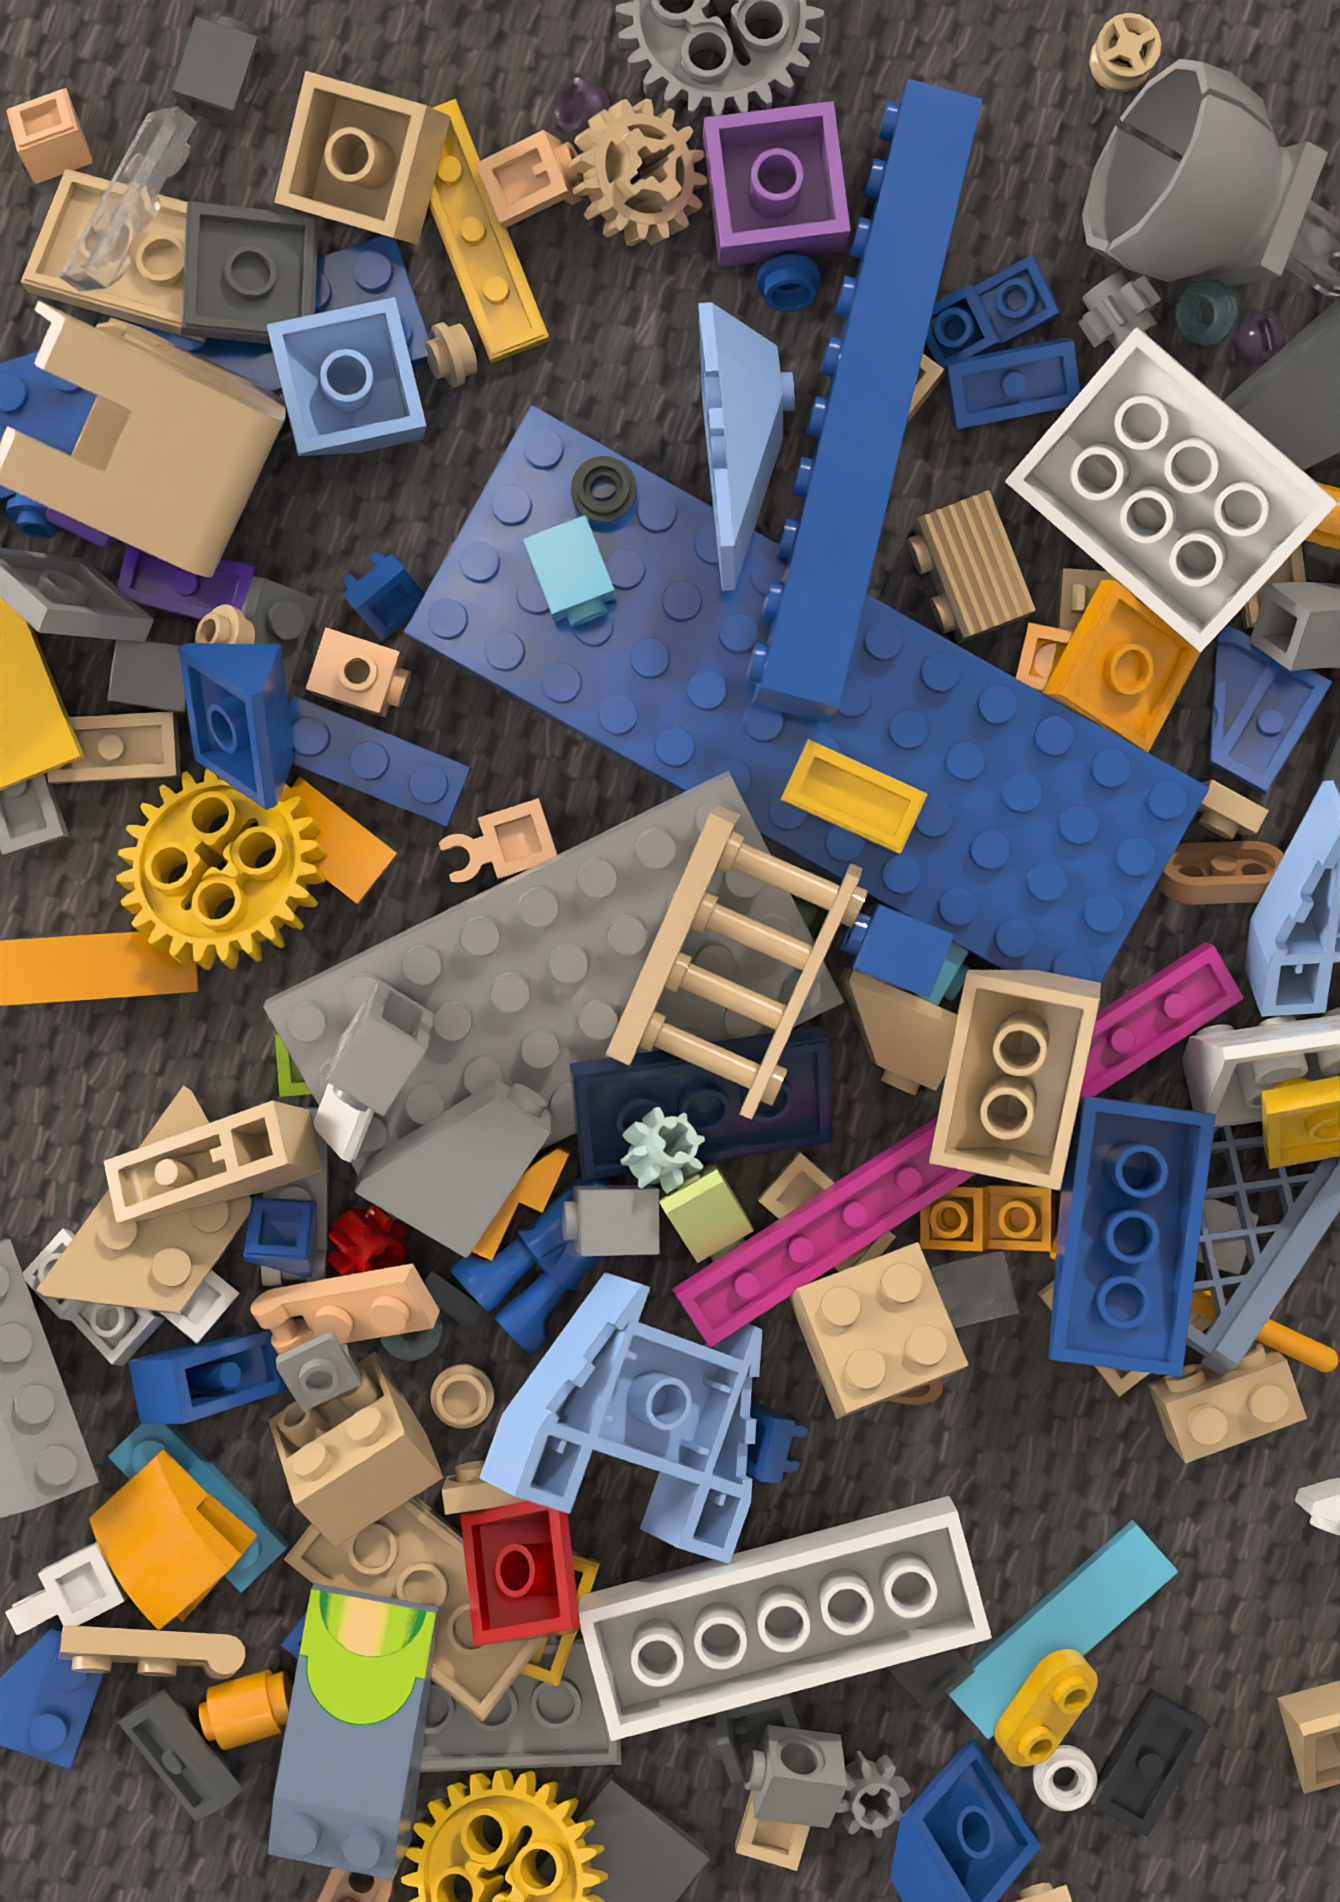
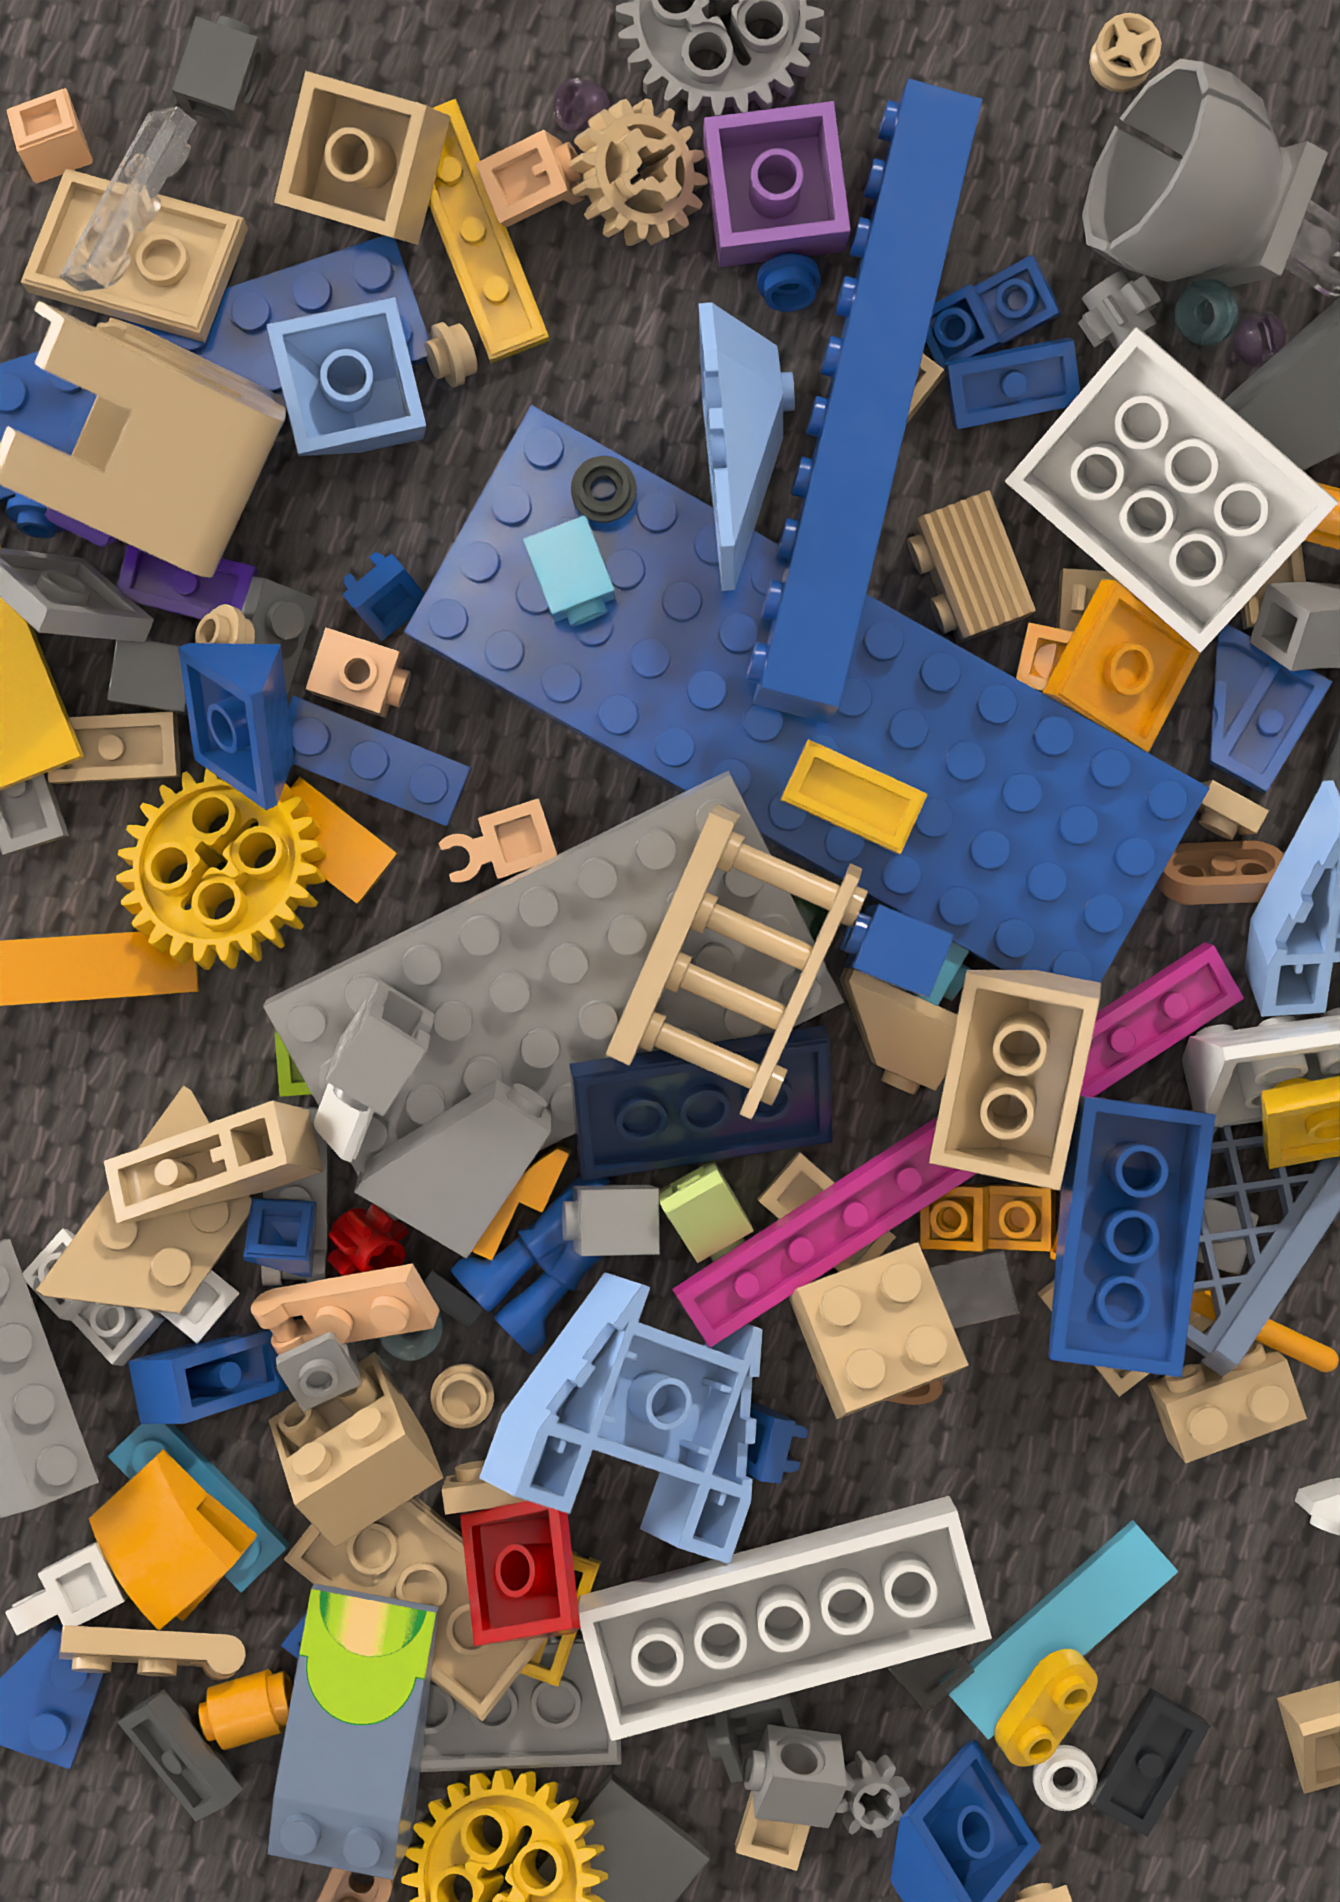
(246, 270): dark grey tile -> none
(662, 1150): light aqua gear -> none

